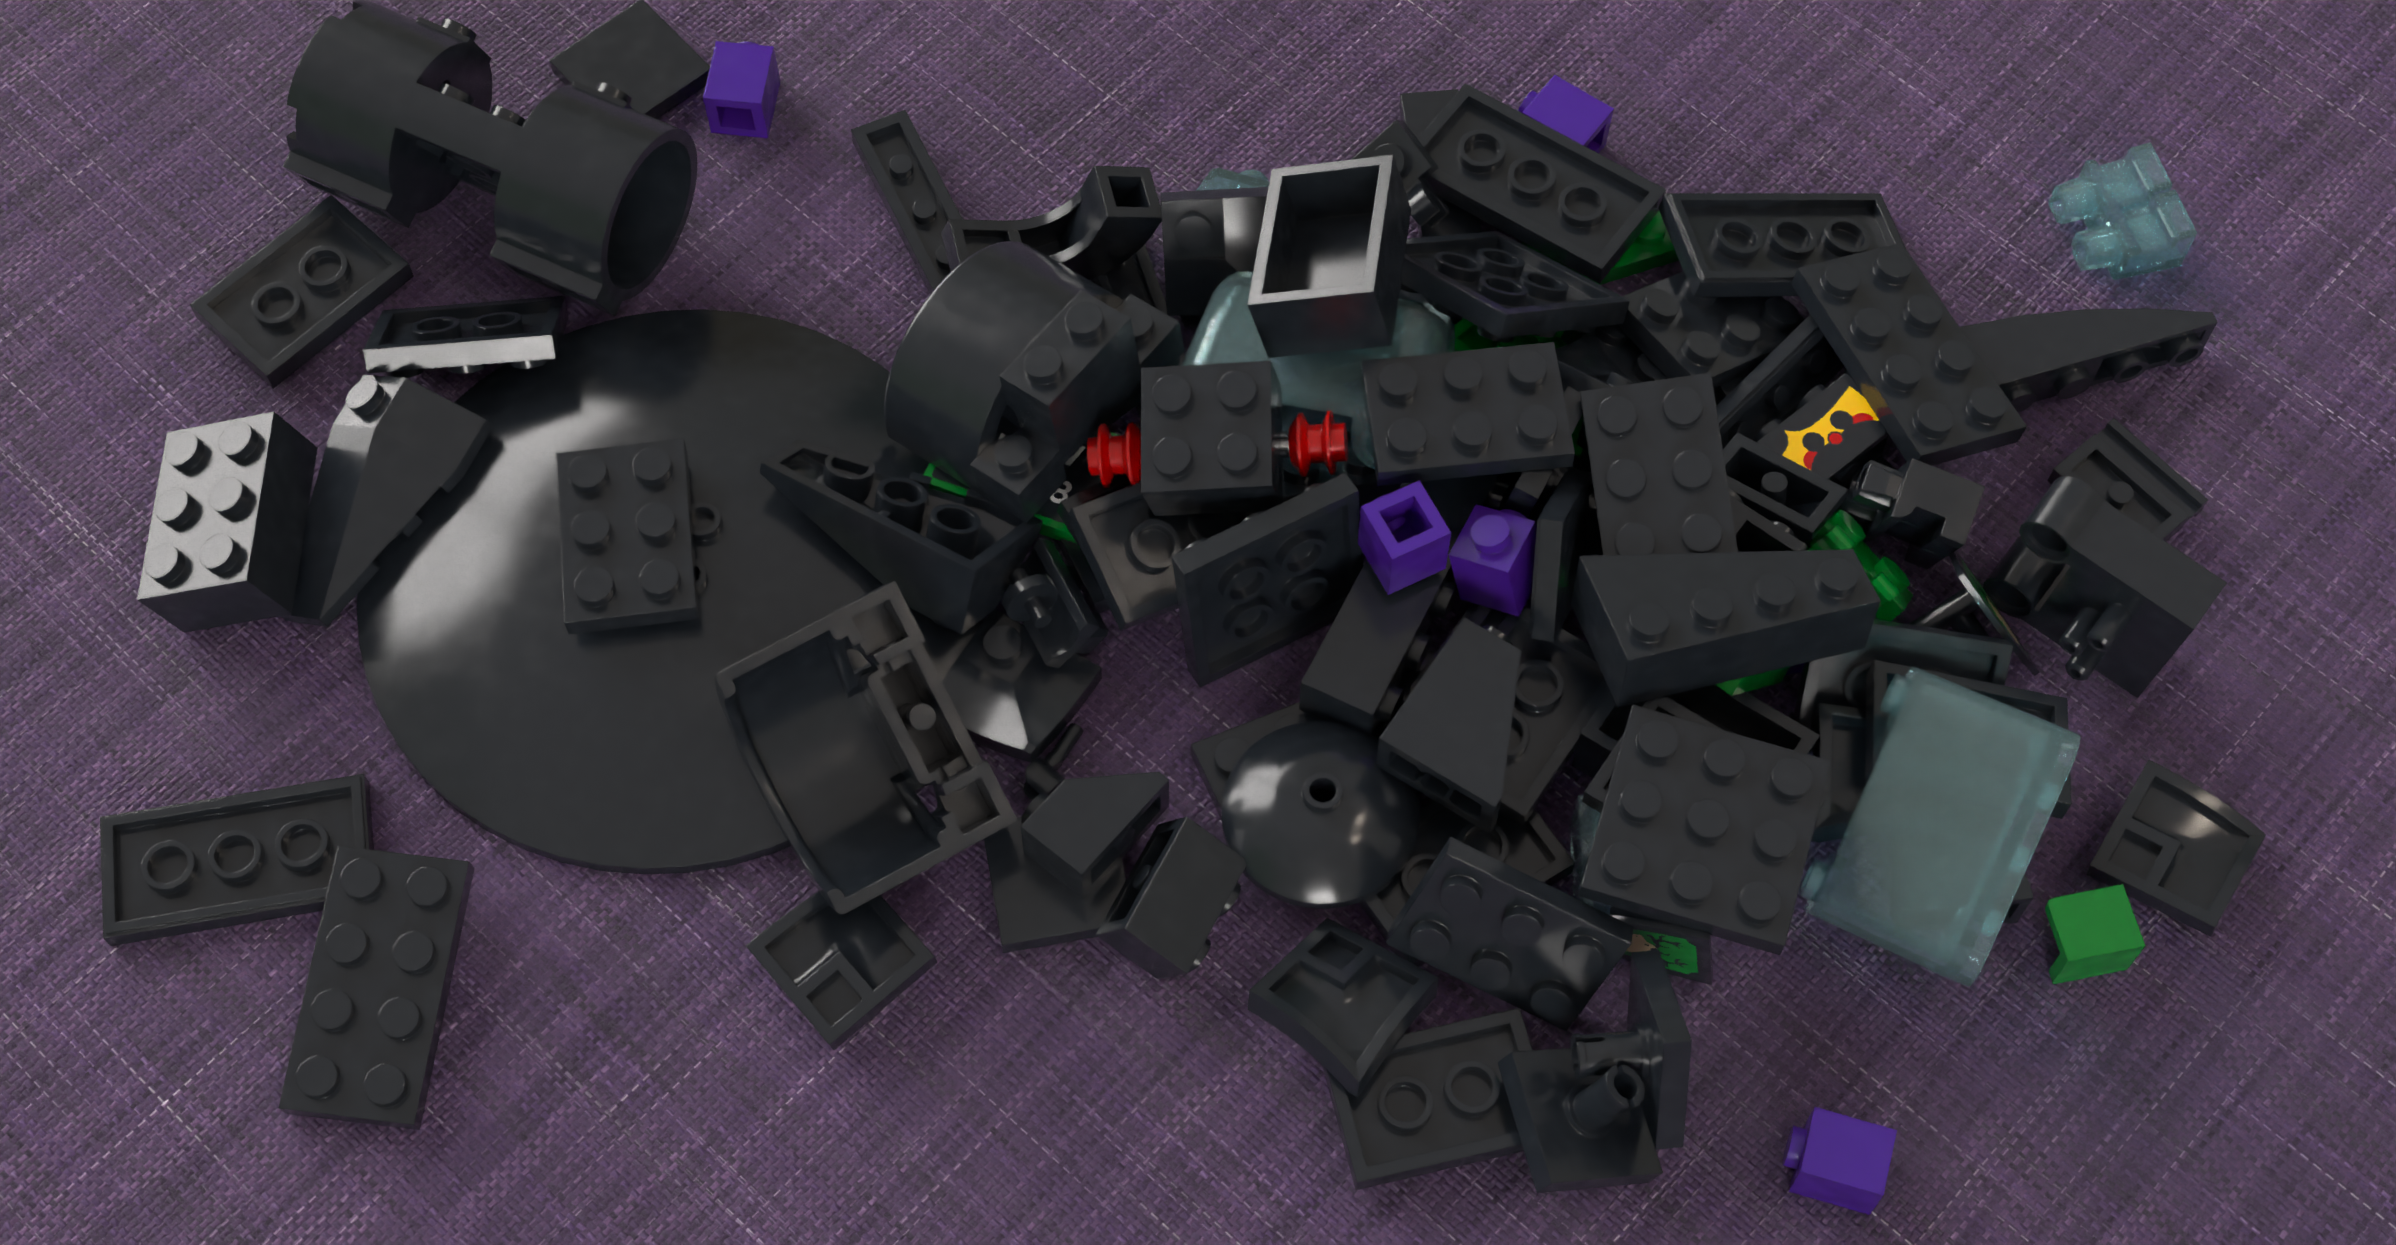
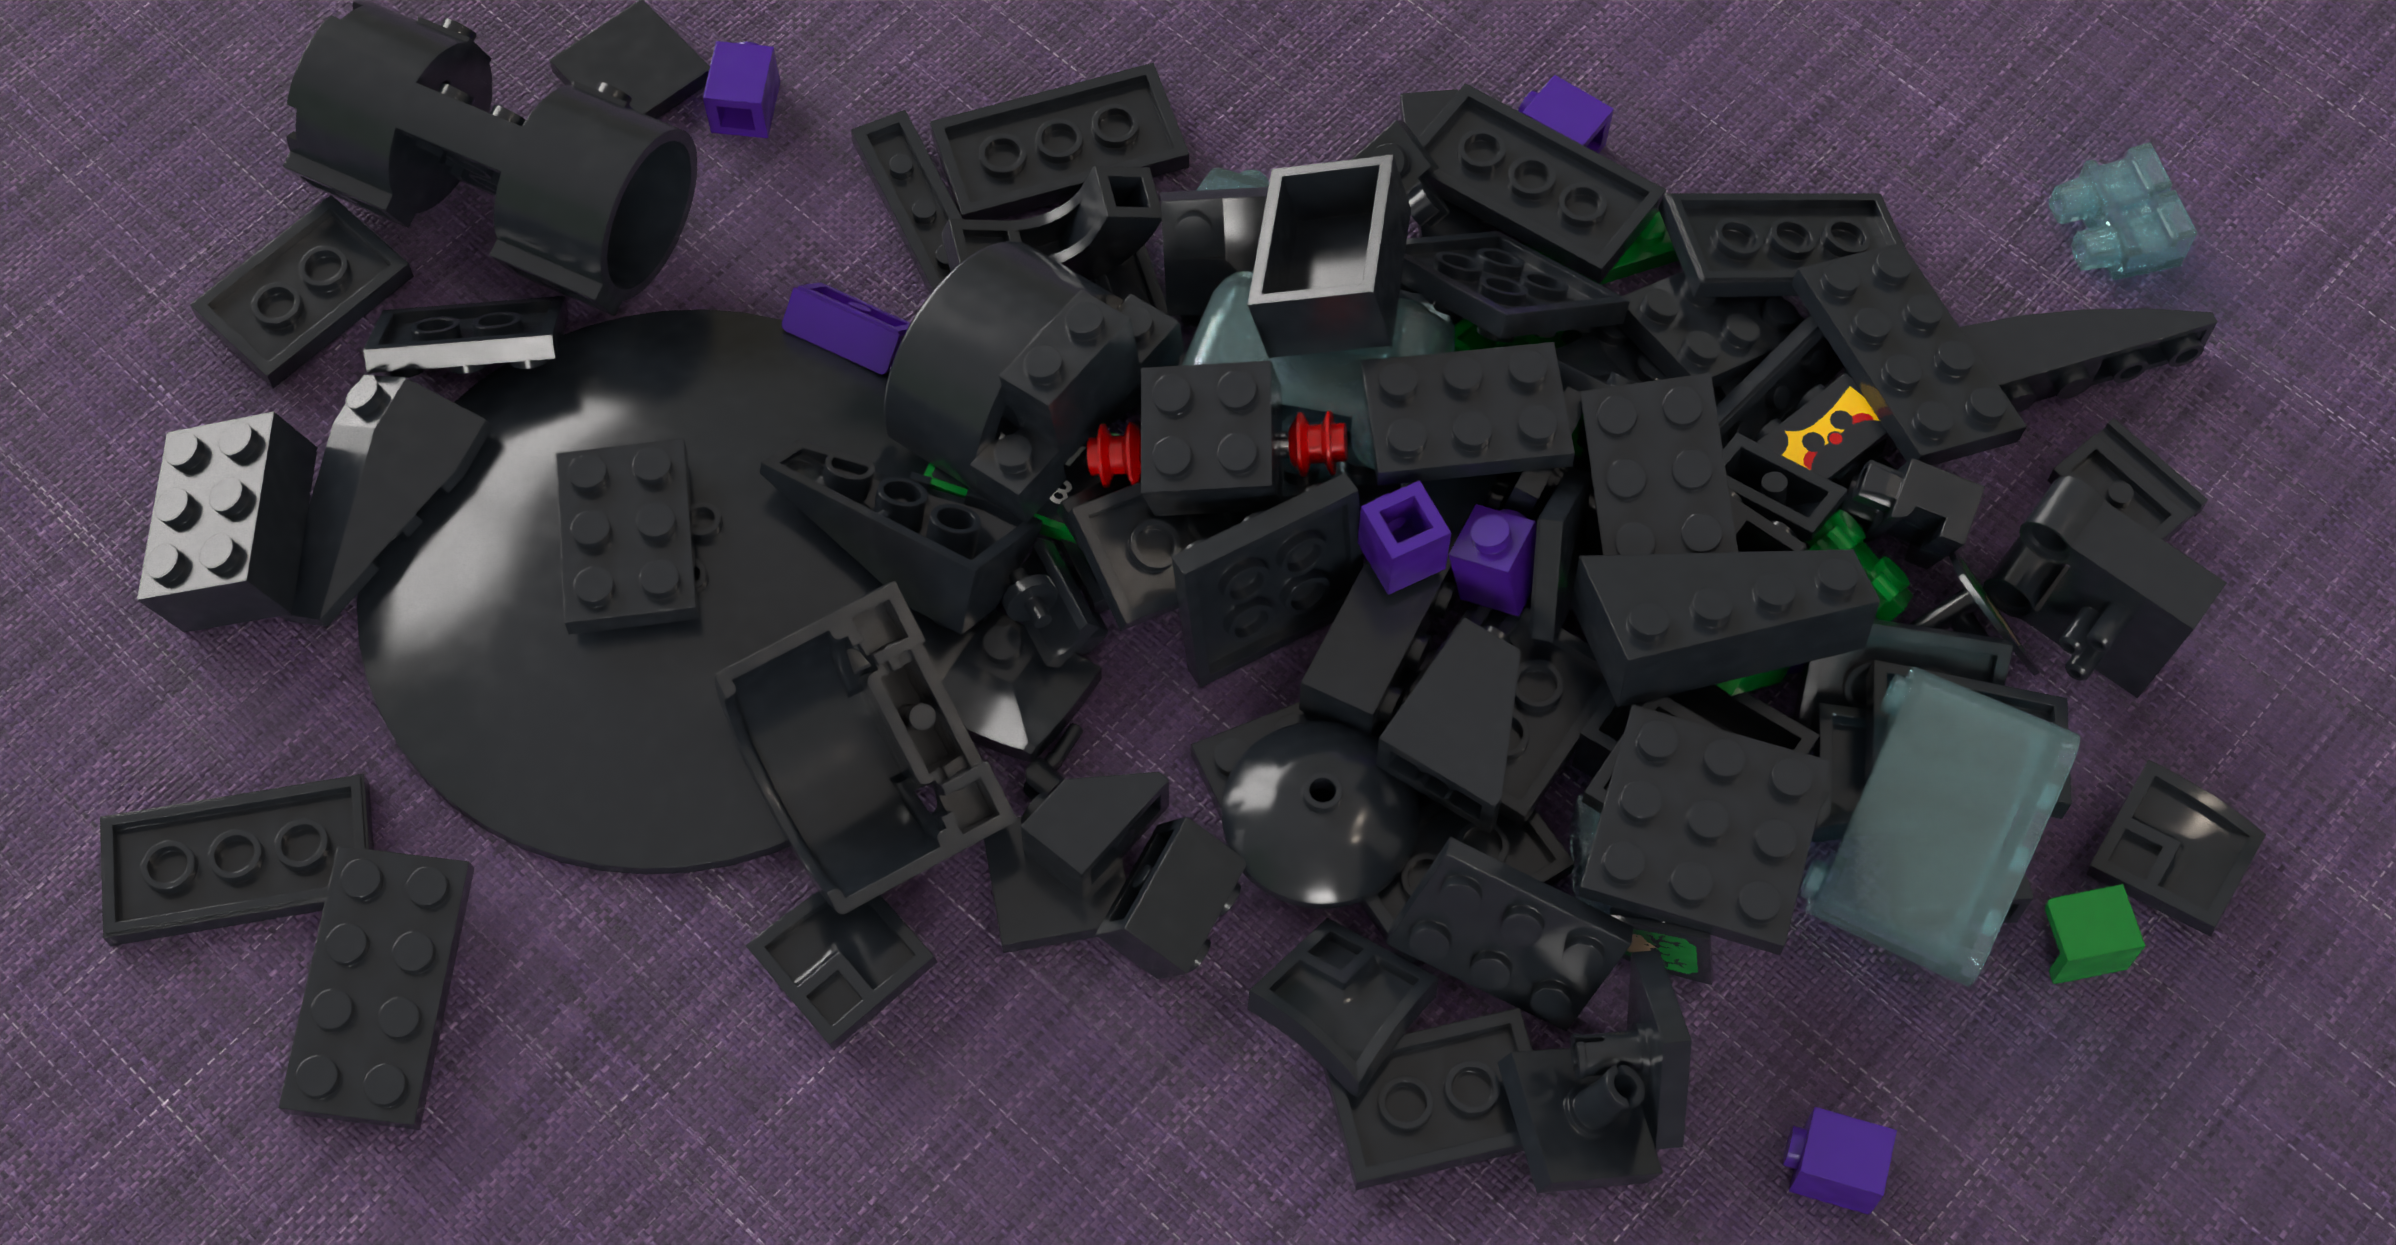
(844, 326): none -> dark purple slope
(1048, 142): none -> black plate

